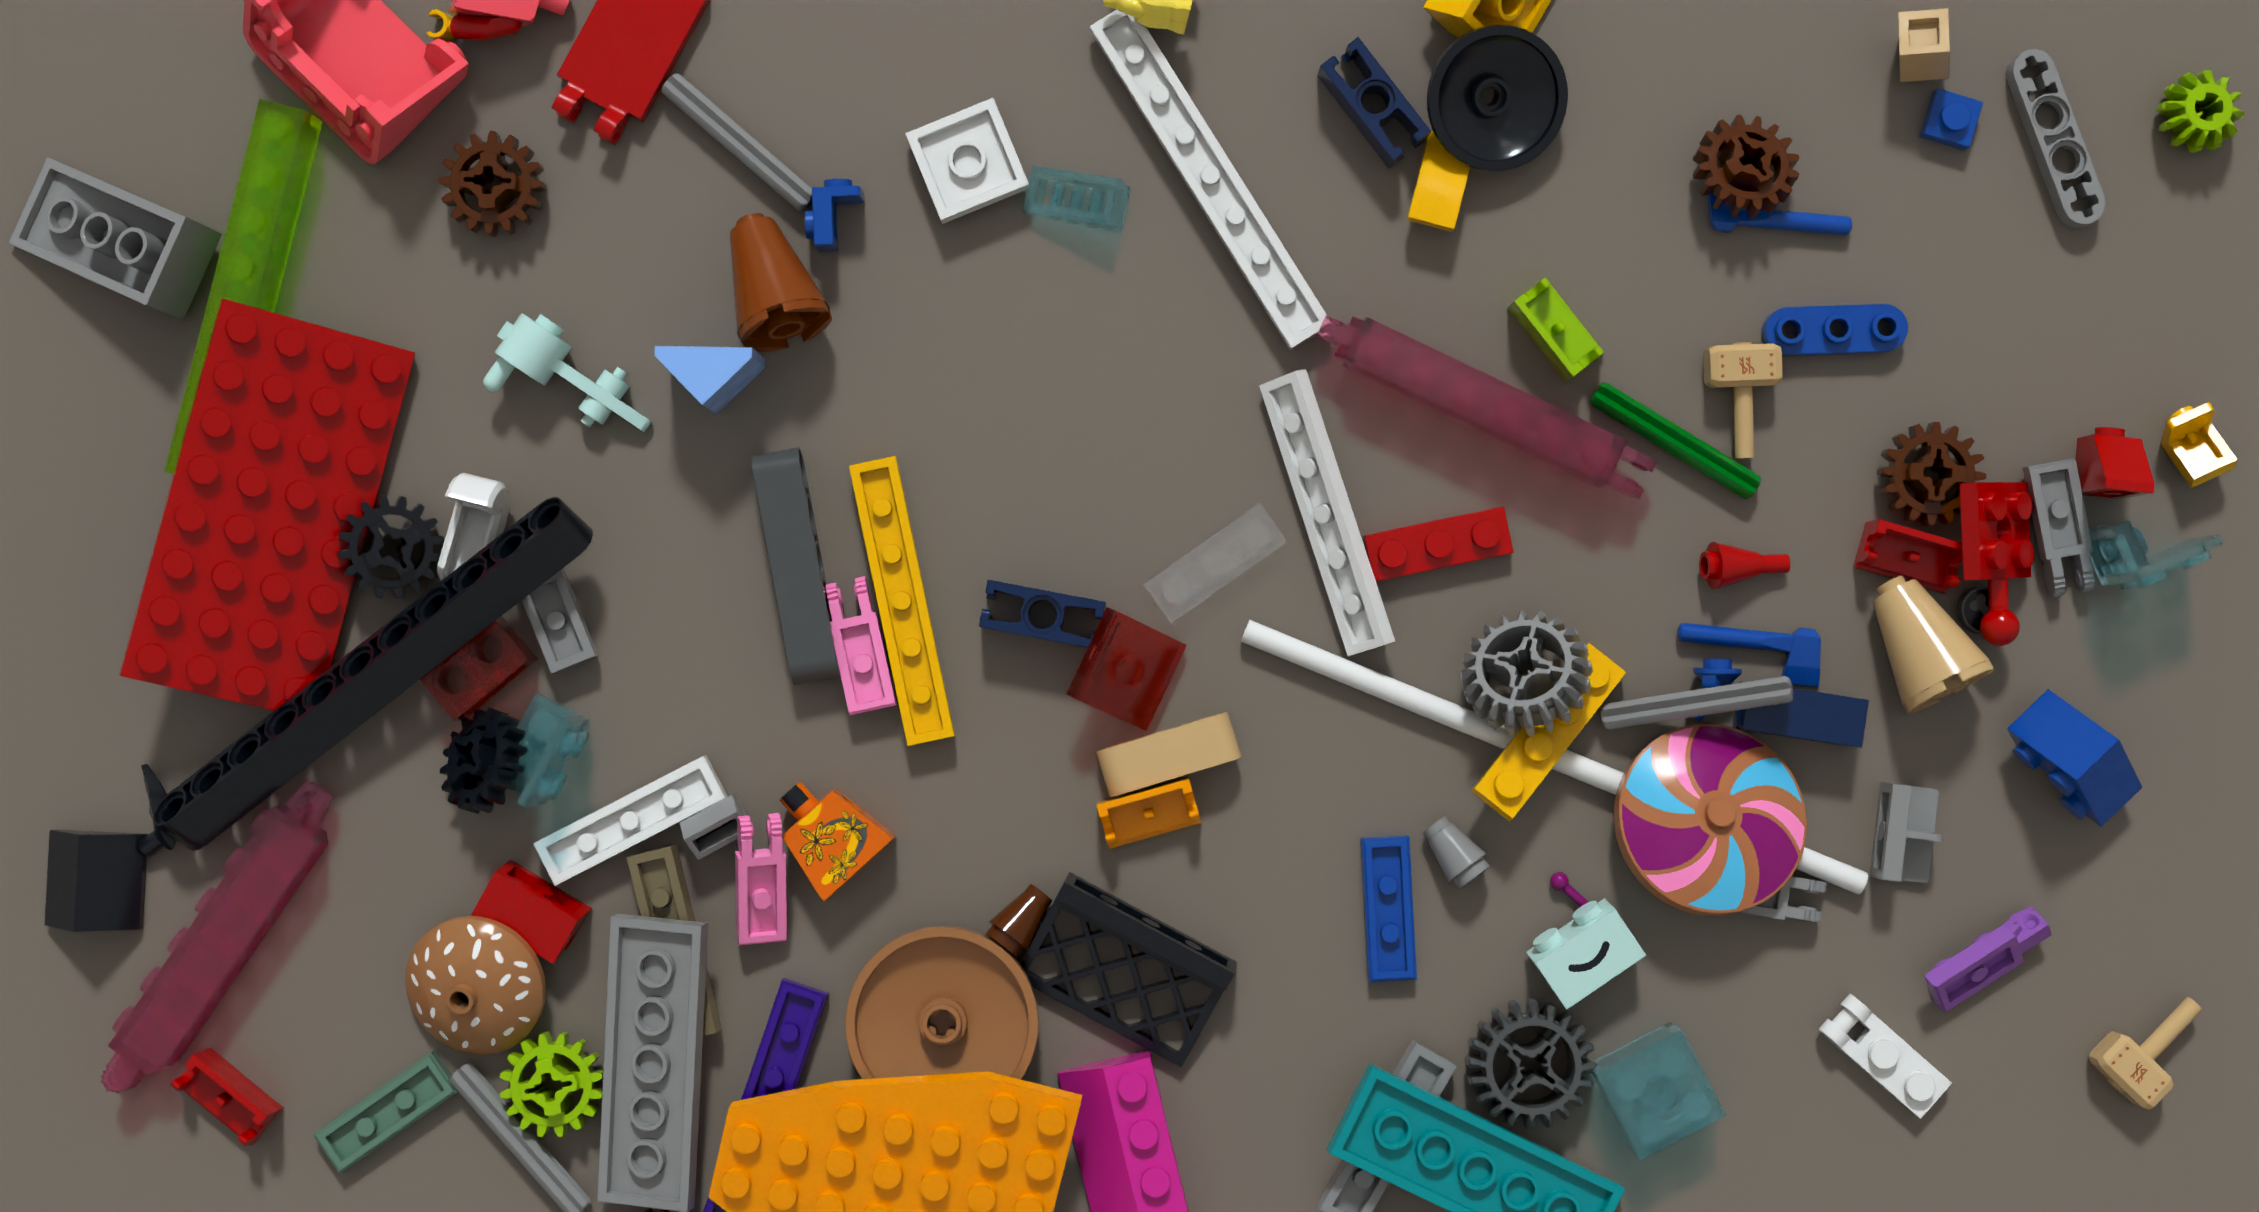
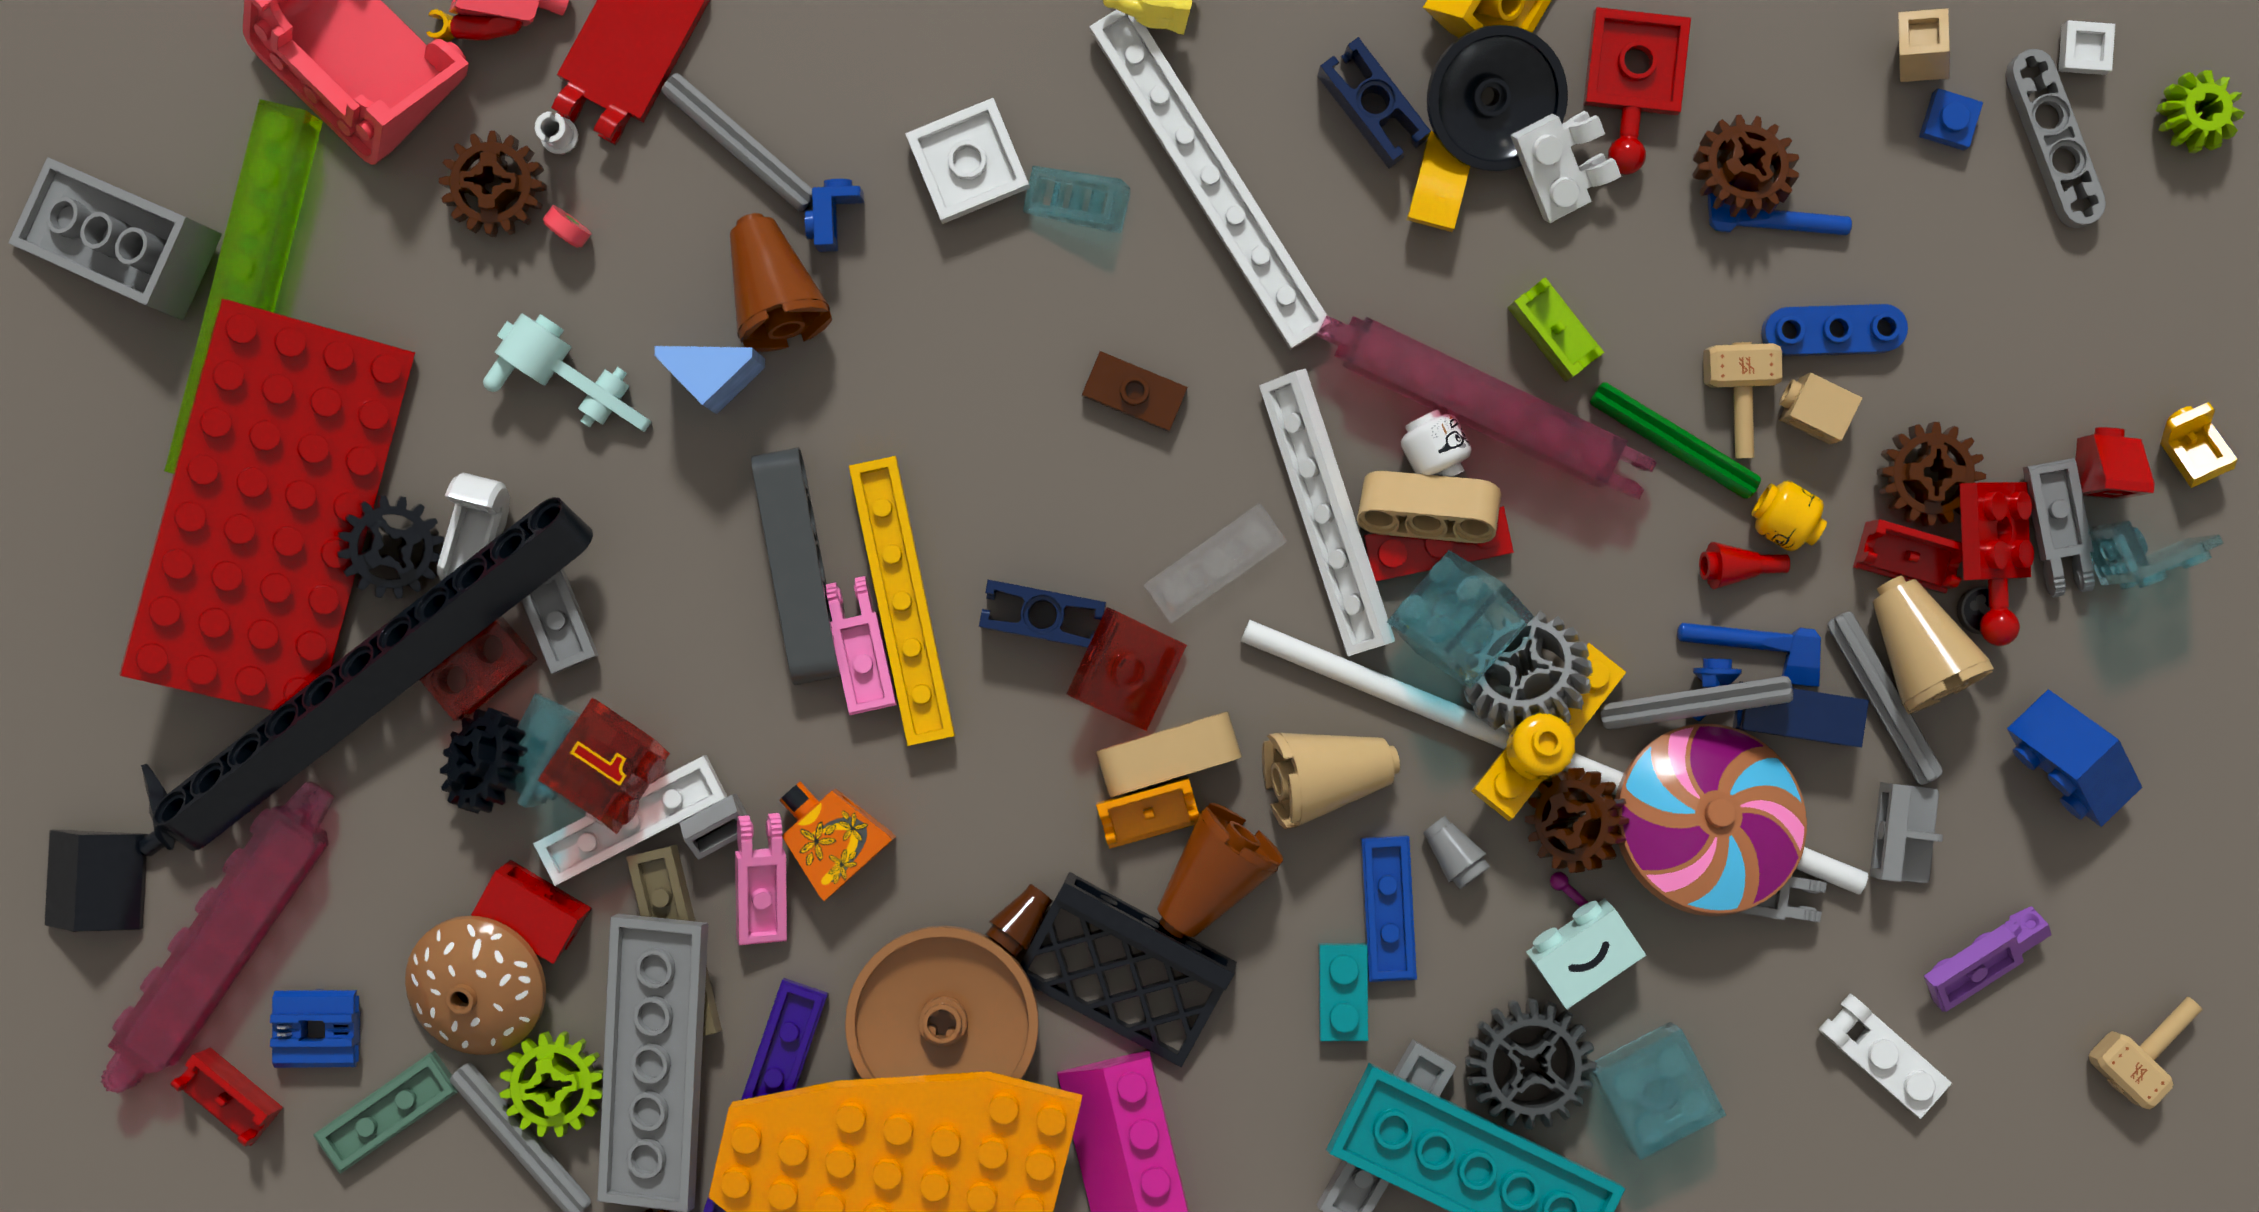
(290, 1028): none -> blue piece
(561, 142): none -> white pin
(566, 227): none -> coral tile
(604, 766): none -> clear red slope
(1134, 391): none -> reddish brown plate
(1215, 871): none -> dark orange cone
(1323, 772): none -> tan cone
(1343, 991): none -> teal plate
(1429, 507): none -> tan beam
(1436, 445): none -> white head
(1460, 619): none -> clear light blue brick
(1540, 746): none -> yellow head
(1551, 166): none -> white plate
(1591, 834): none -> reddish brown gear
(1616, 87): none -> red plate
(1789, 515): none -> yellow head
(1818, 407): none -> tan brick
(1885, 698): none -> light grey axle
(2086, 47): none -> white plate

